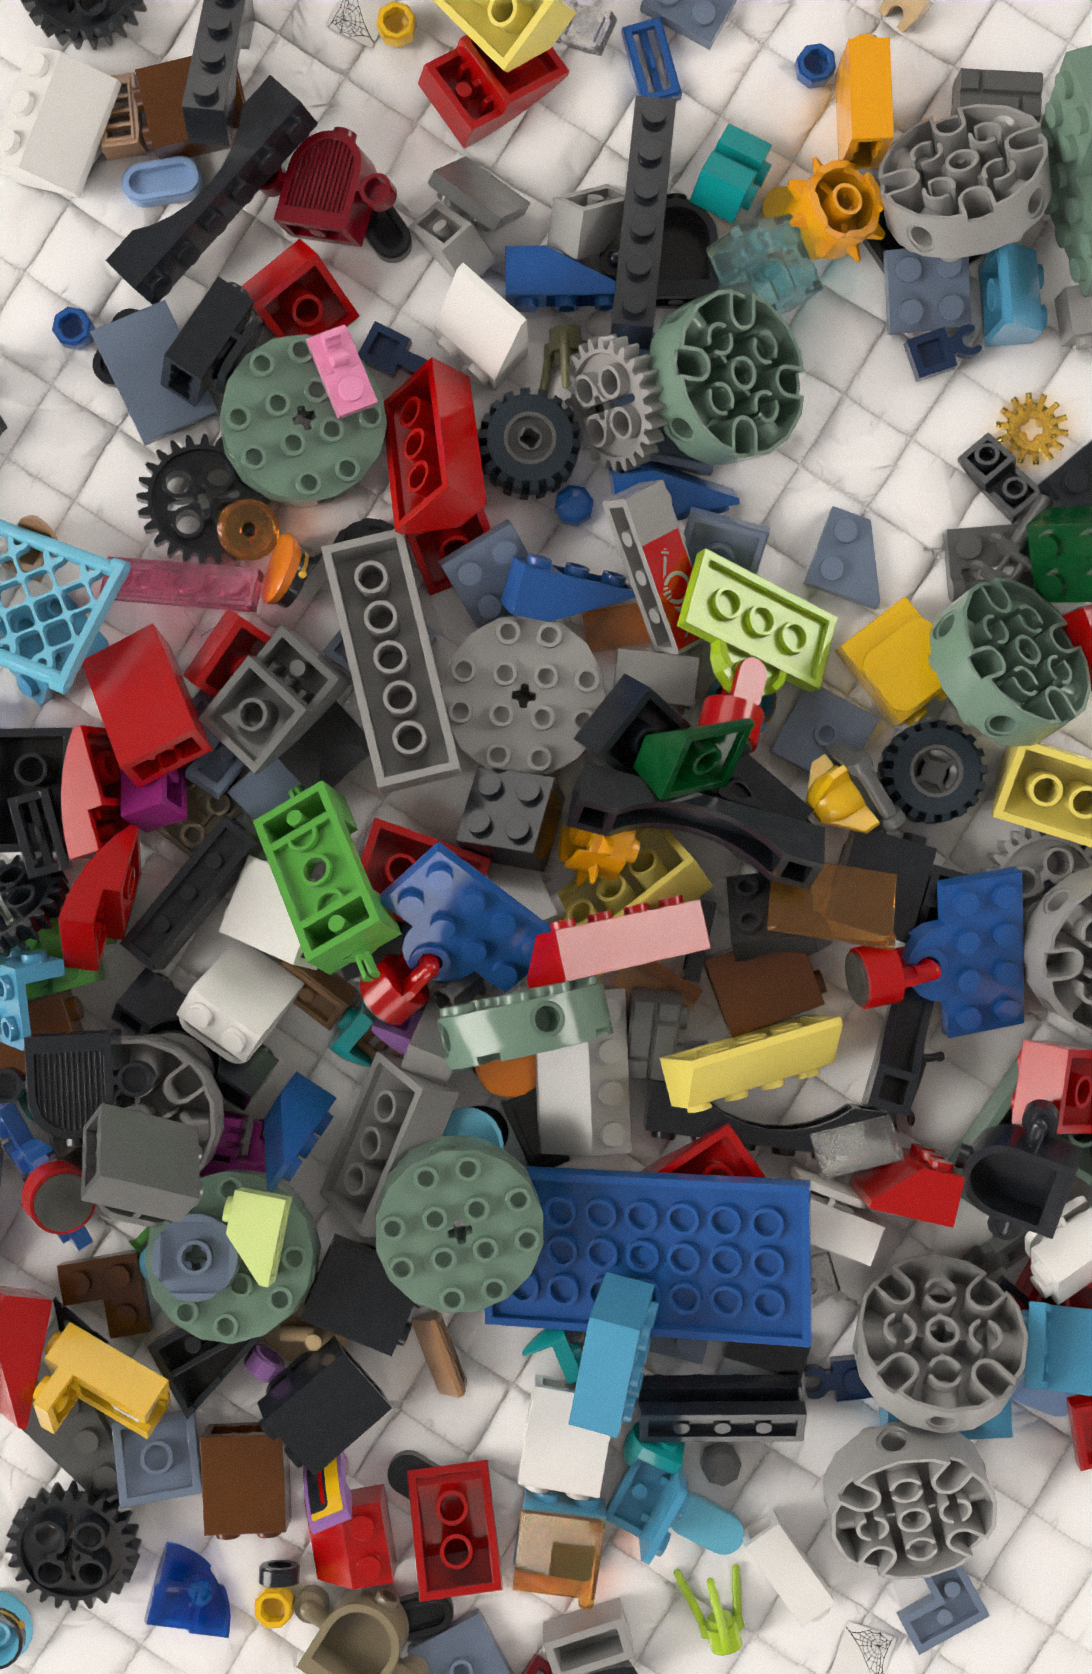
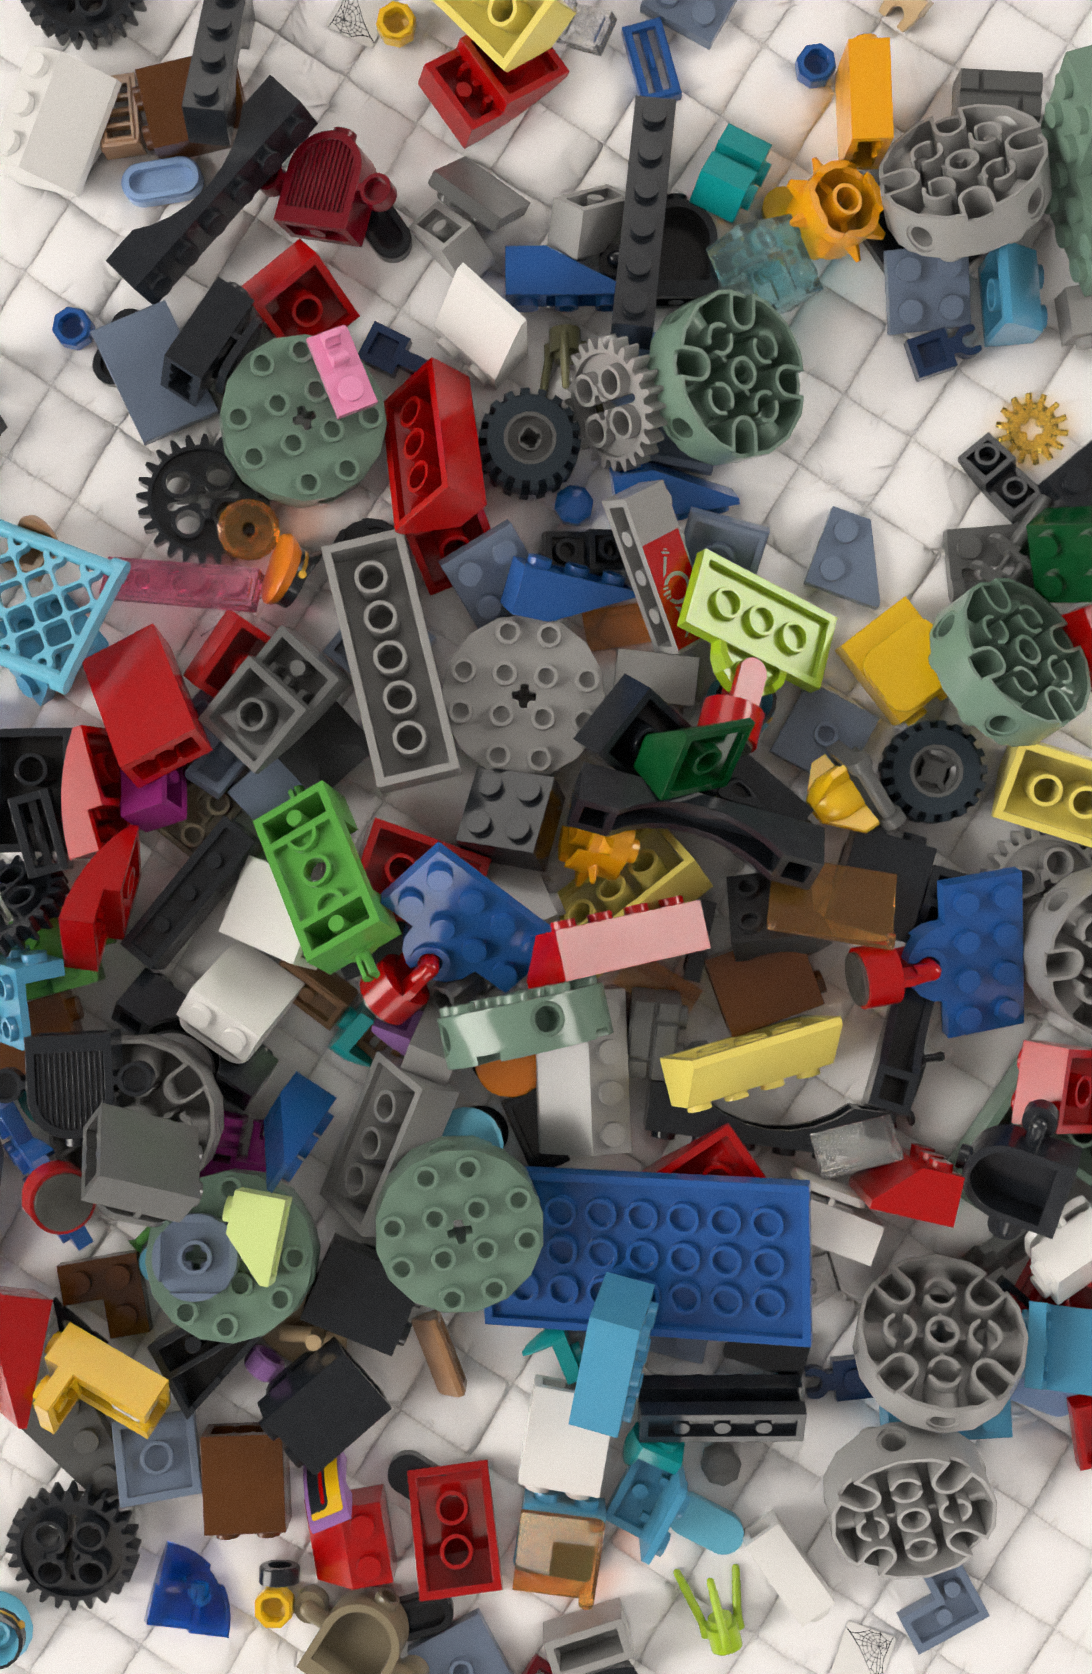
(590, 548): none -> black slope

